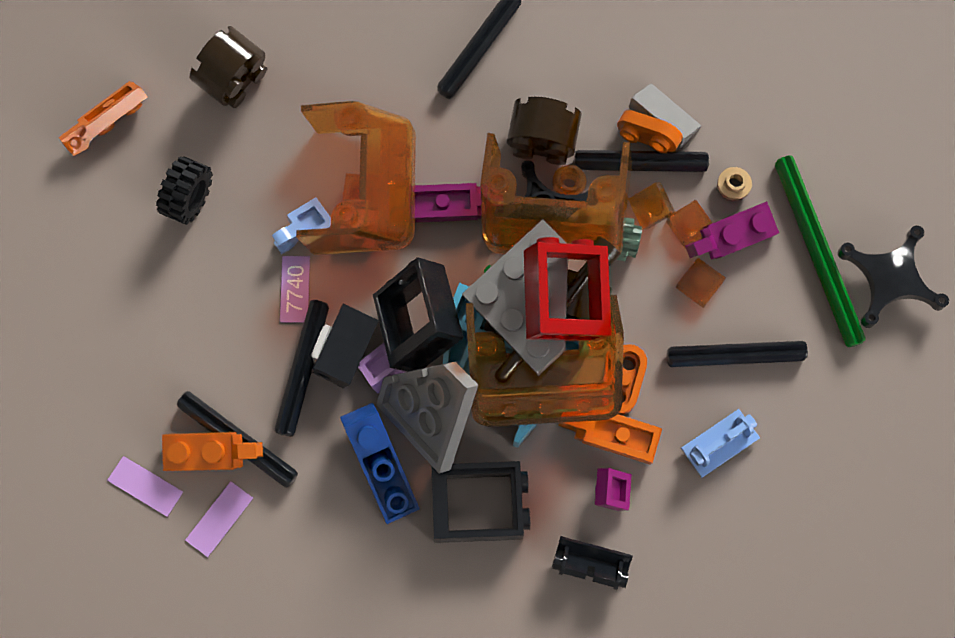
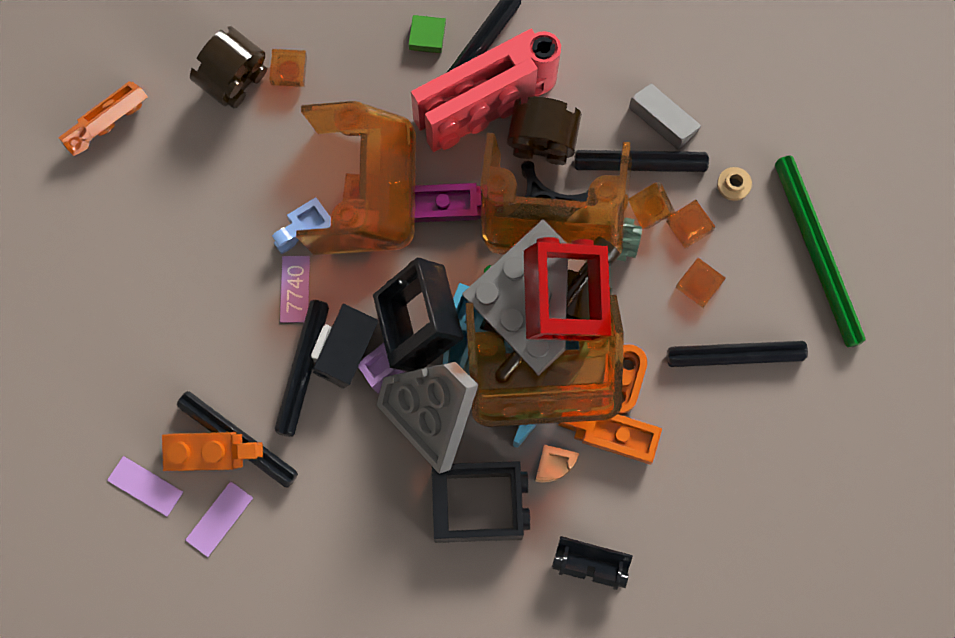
(184, 190): black tyre -> none
(288, 67): none -> clear orange plate
(379, 463): blue slope -> none
(427, 34): none -> bright green tile
(486, 88): none -> coral hinge
(555, 463): none -> light nougat tile
(569, 172): clear orange plate -> none
(613, 489): magenta plate -> none
(649, 131): orange plate -> none
(721, 442): light blue hinge -> none
(735, 232): magenta hinge -> none
(892, 276): black piece -> none

